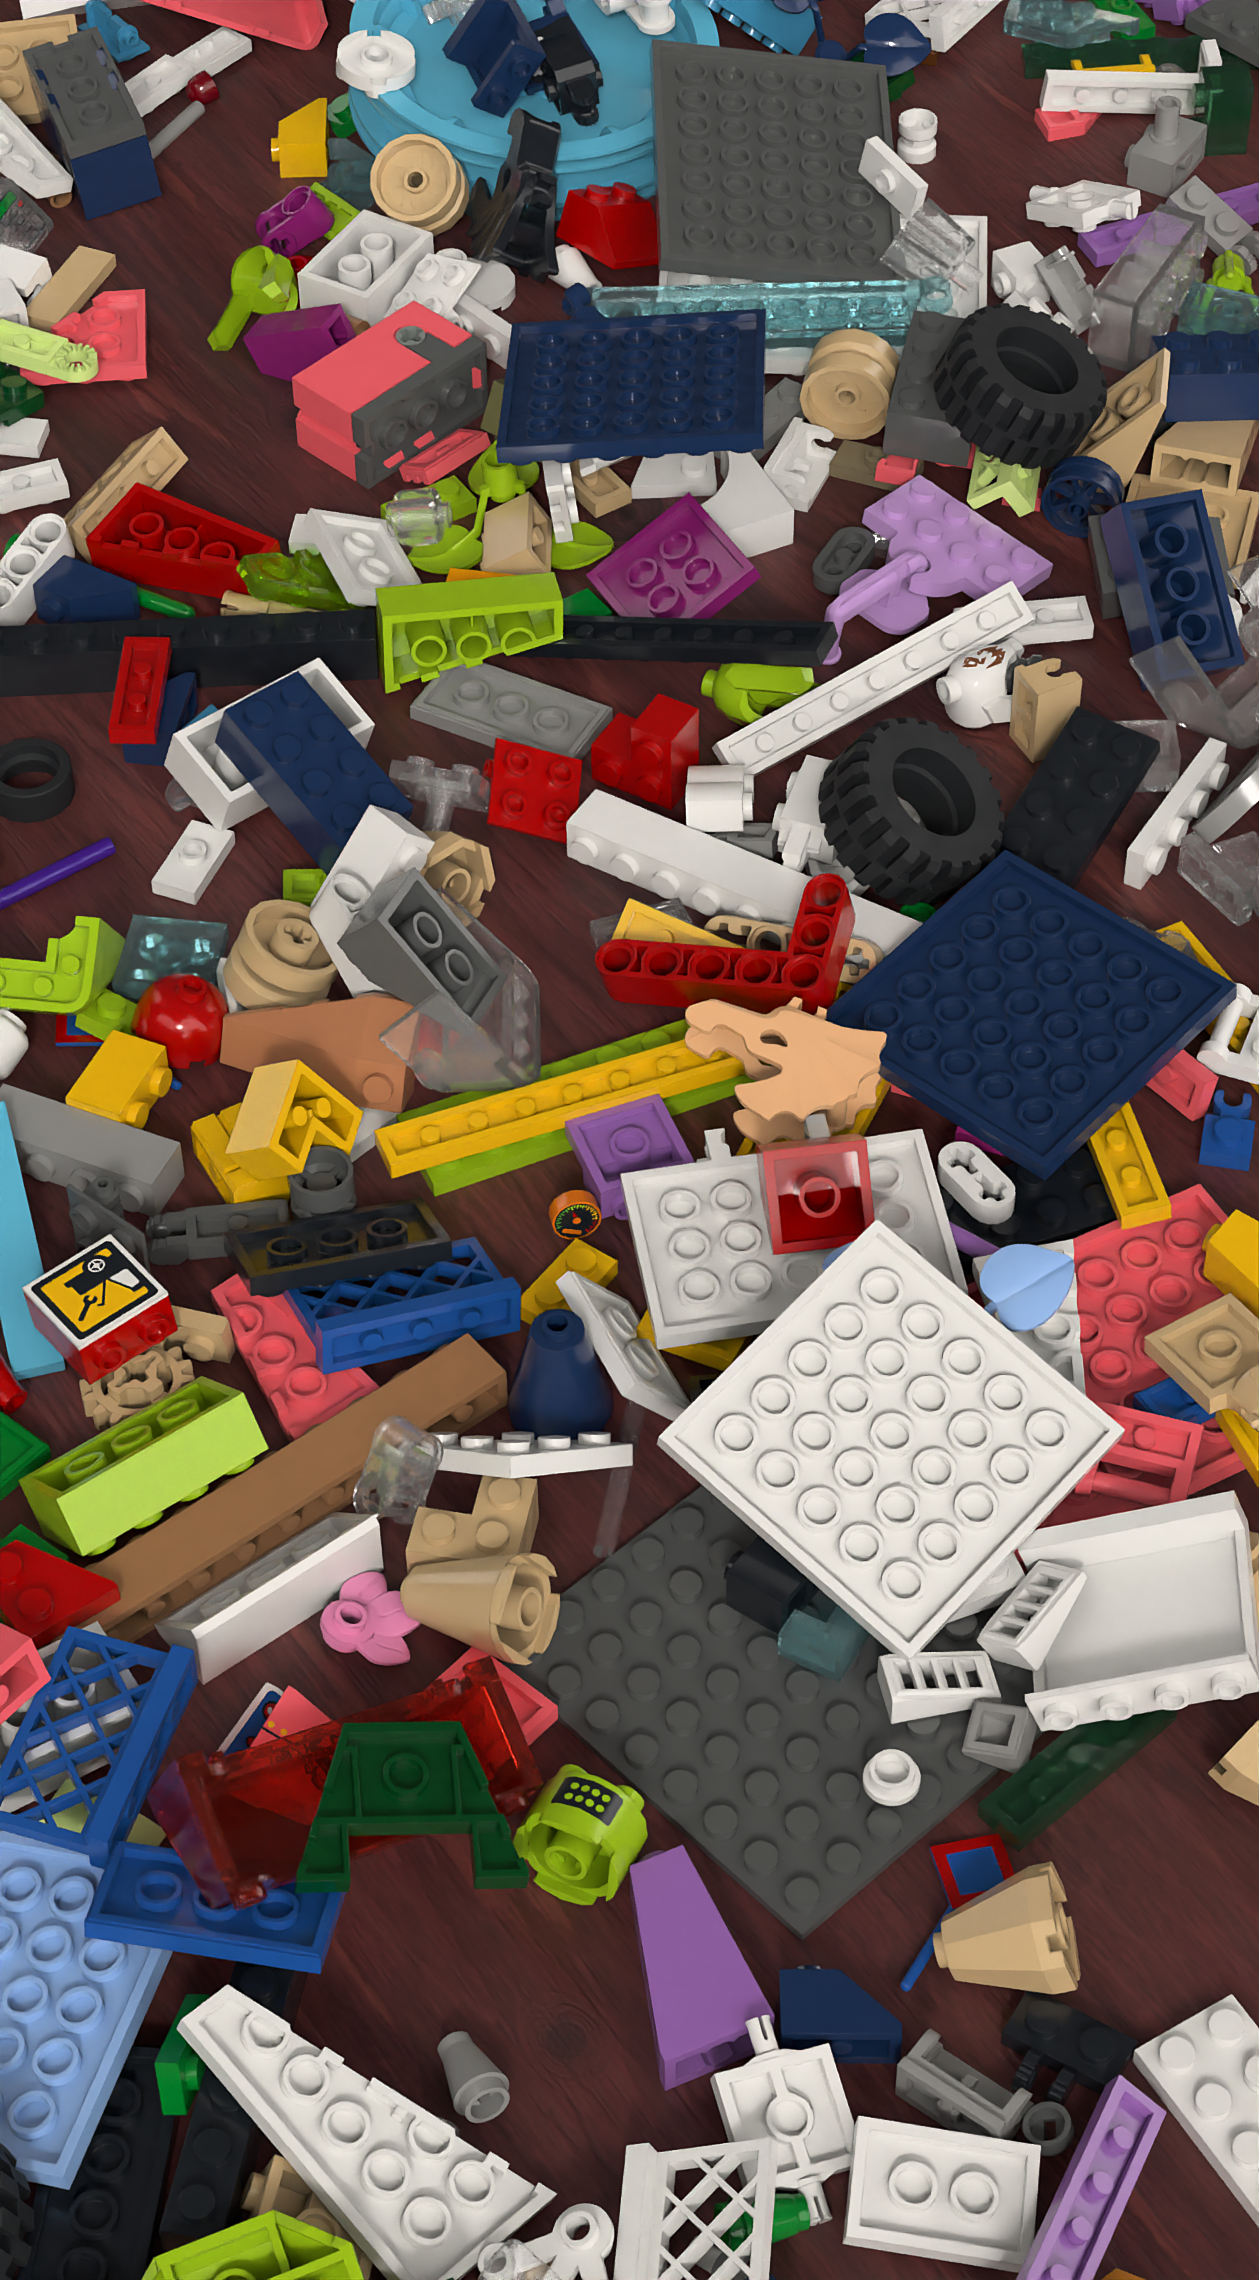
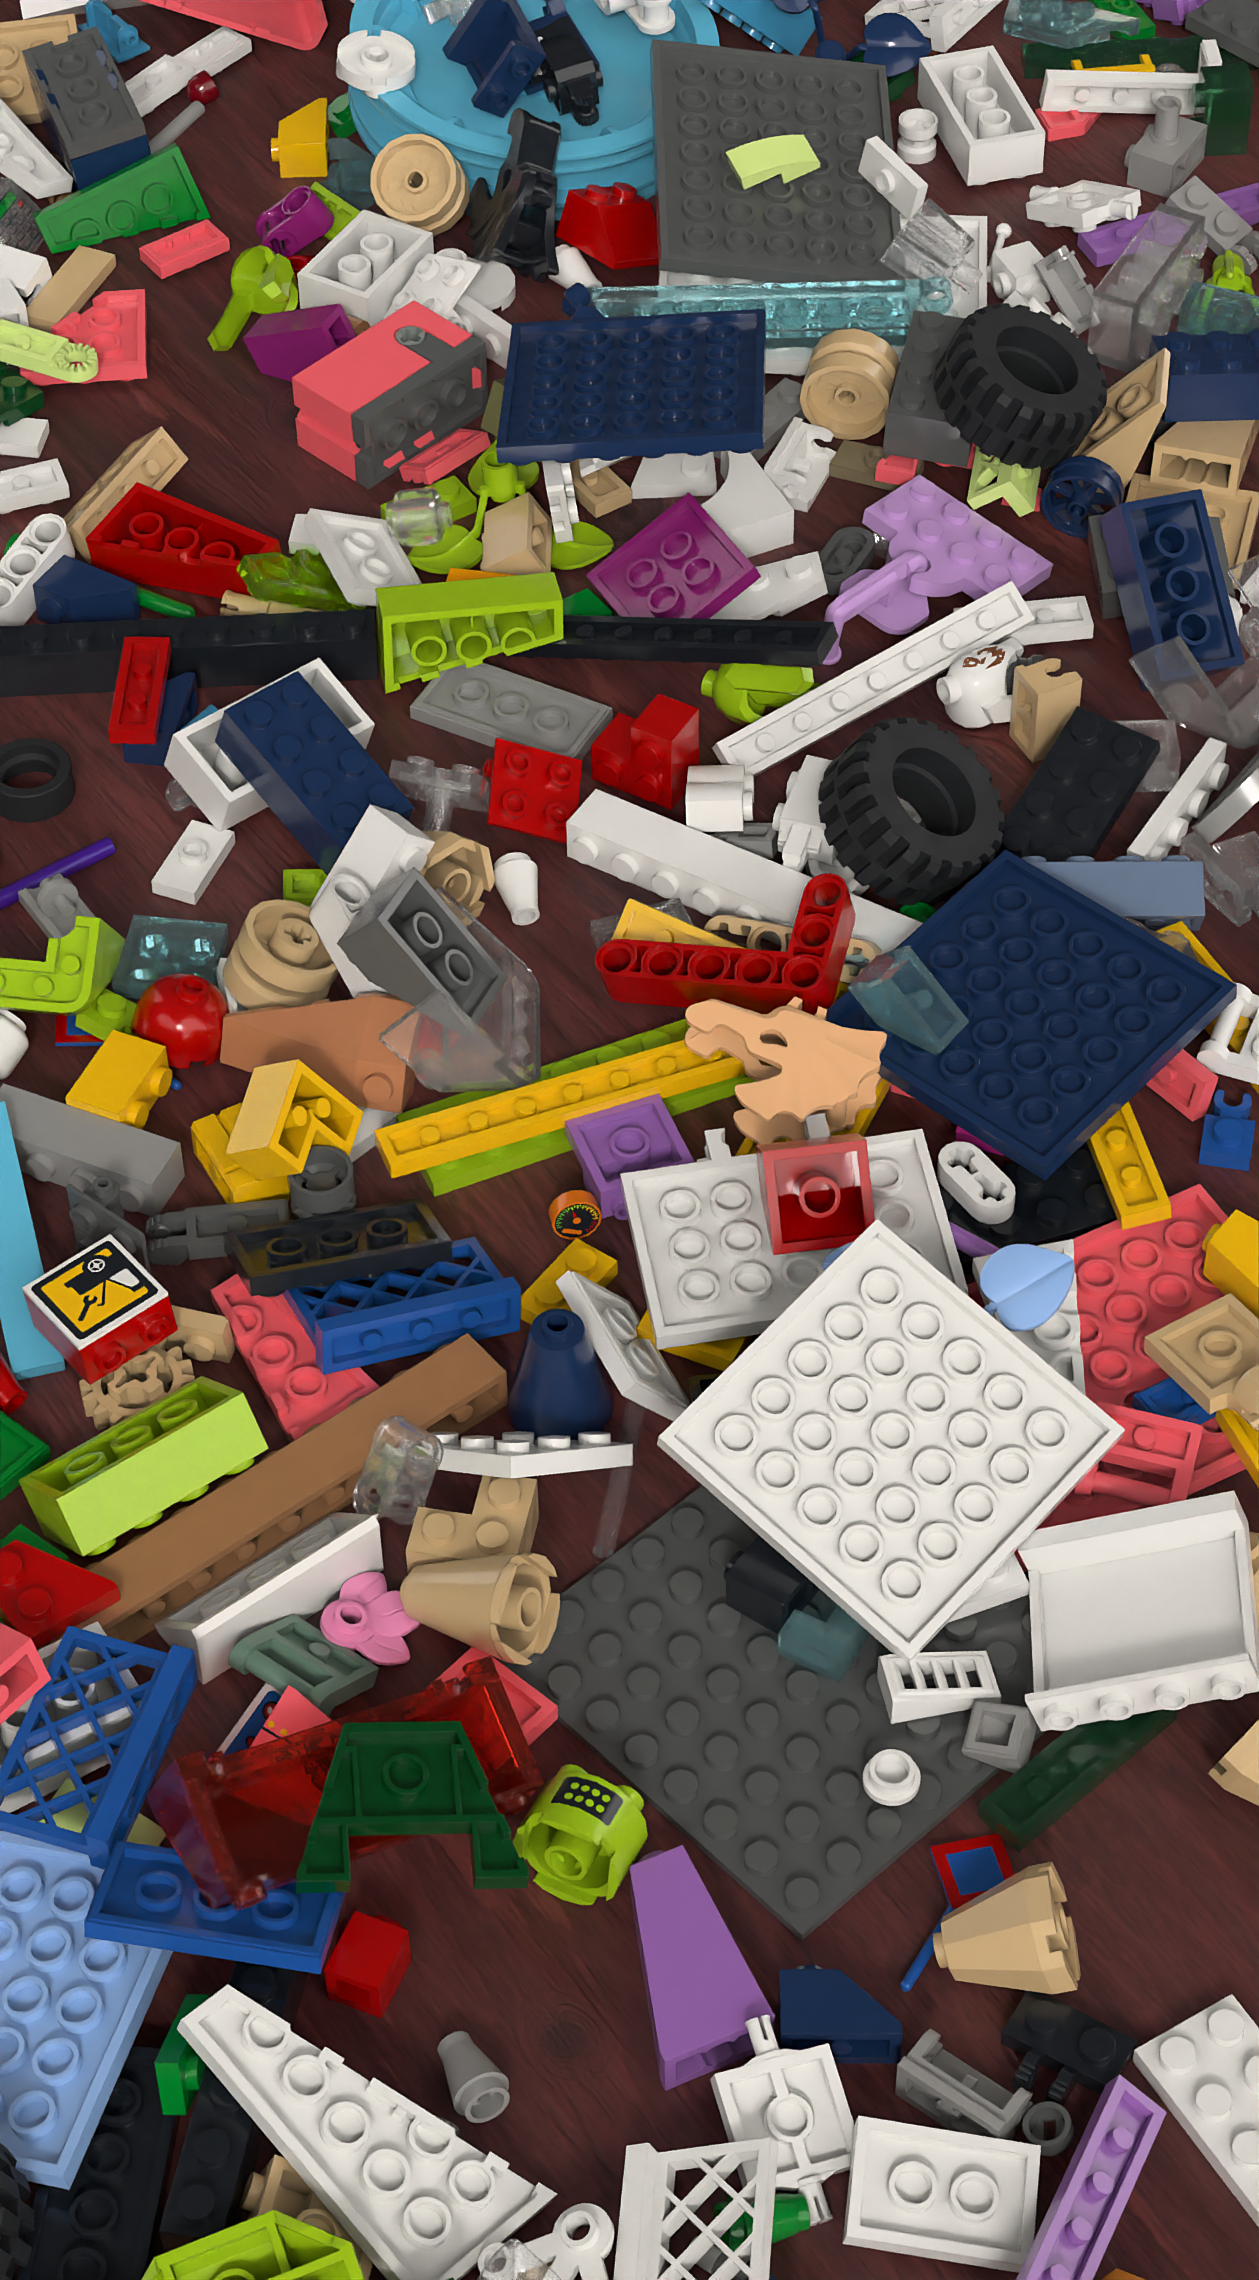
(54, 905): none -> light grey hips
(134, 199): none -> green wing
(184, 249): none -> coral plate
(303, 1650): none -> sand green plate
(368, 1963): none -> red brick
(518, 885): none -> white cone
(778, 155): none -> yellowish green slope
(780, 589): none -> white wing
(908, 1000): none -> clear light blue slope
(981, 115): none -> white brick
(1002, 231): none -> white hinge
(1025, 1643): white slope -> none
(1137, 889): none -> sand blue brick

